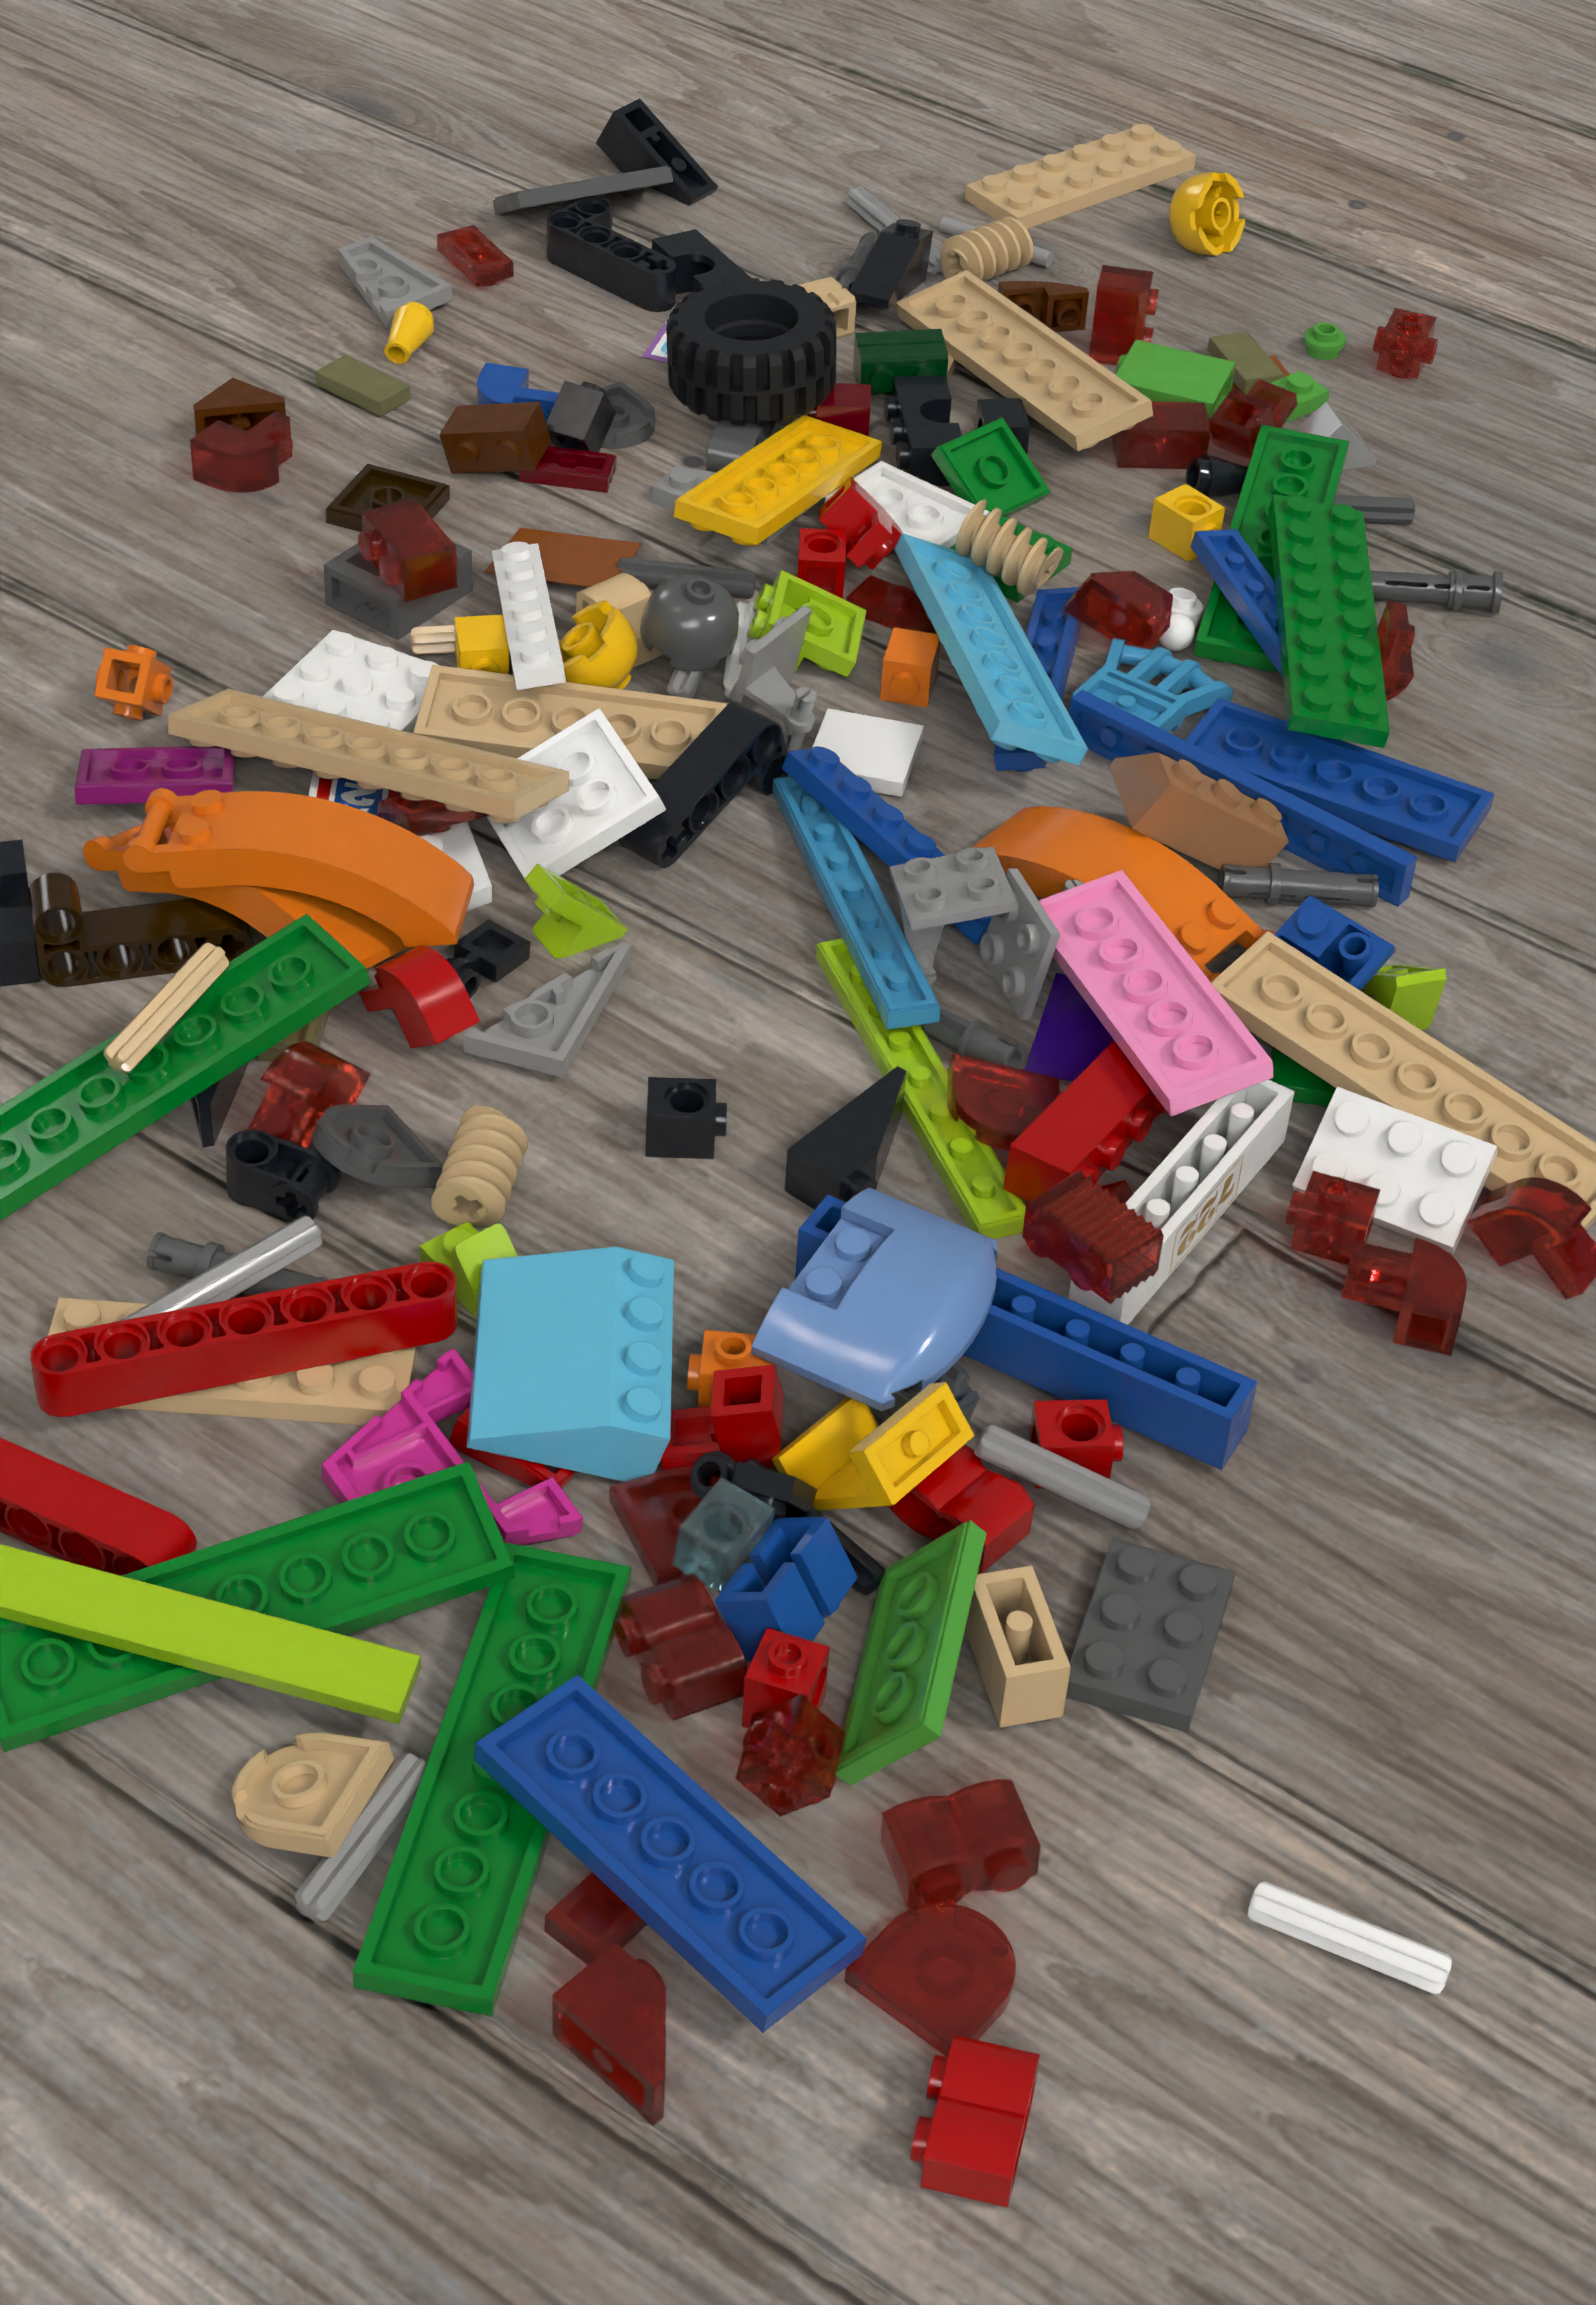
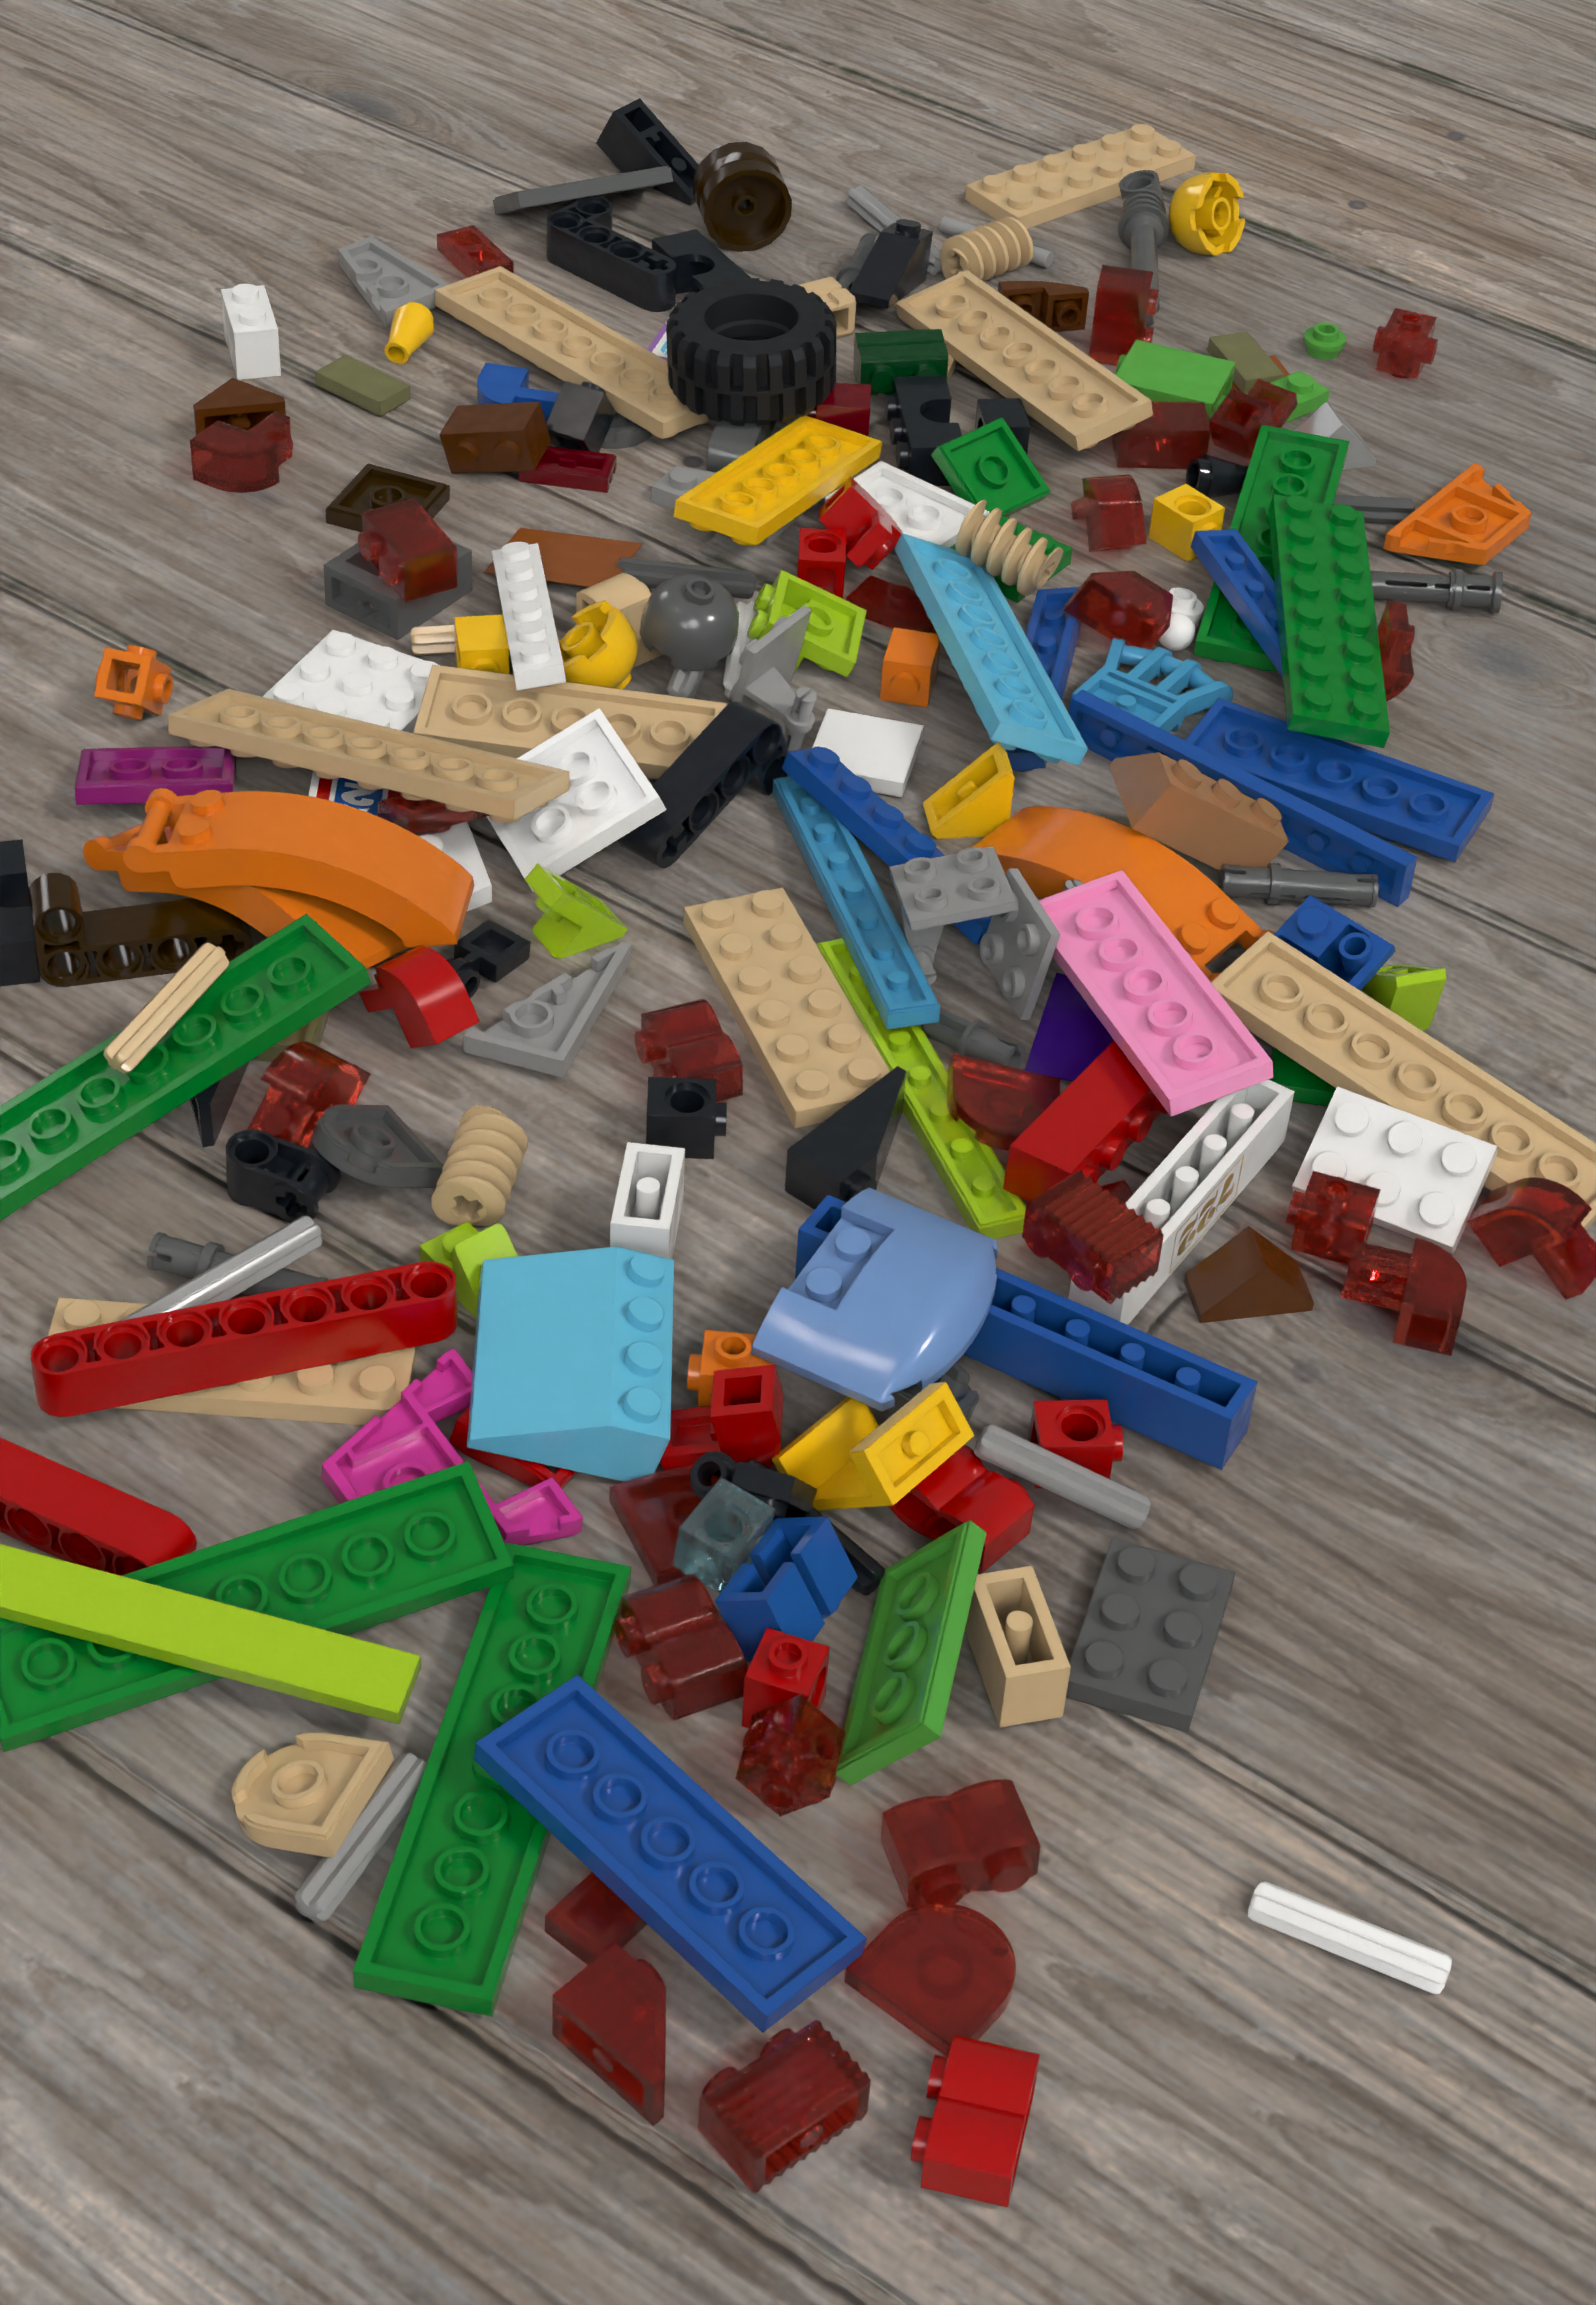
(250, 331): none -> white brick
(569, 346): none -> tan plate
(649, 1199): none -> white brick
(690, 1044): none -> clear red brick
(742, 196): none -> dark brown wheel
(783, 2104): none -> clear red brick
(786, 1003): none -> tan plate
(974, 799): none -> yellow slope
(1111, 513): none -> clear red brick
(1143, 222): none -> dark grey piece
(1247, 1281): none -> reddish brown slope
(1462, 522): none -> orange wing

